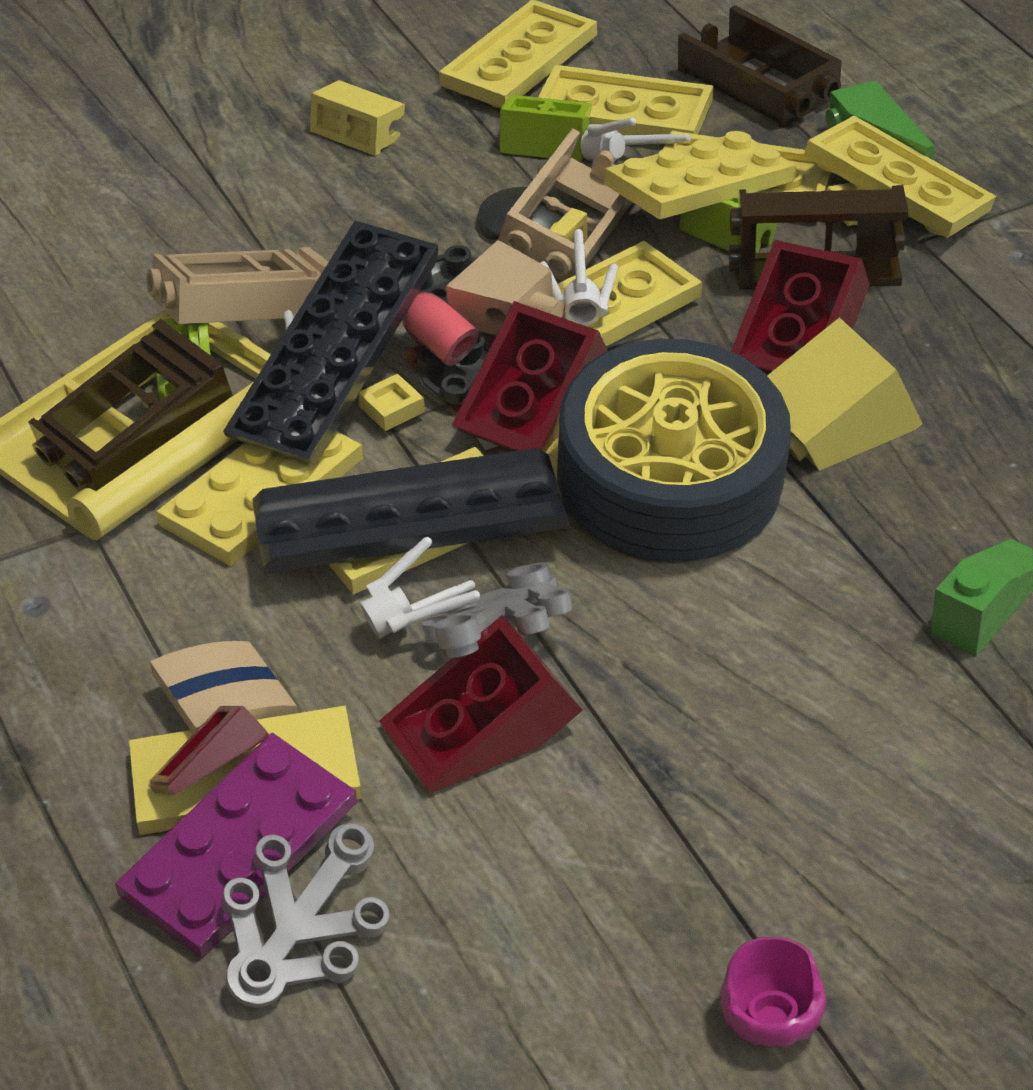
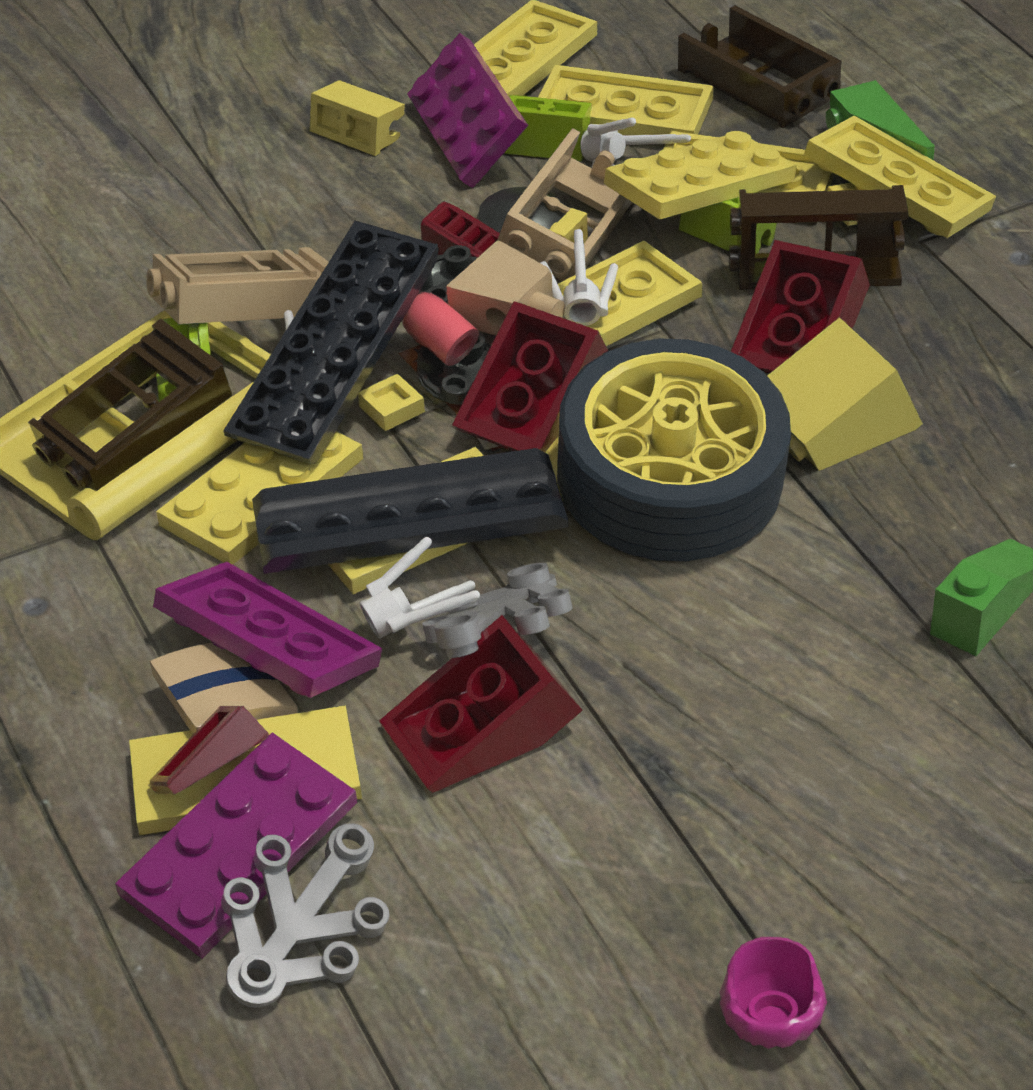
(267, 629): none -> magenta plate
(453, 226): none -> dark red slope
(466, 110): none -> magenta plate

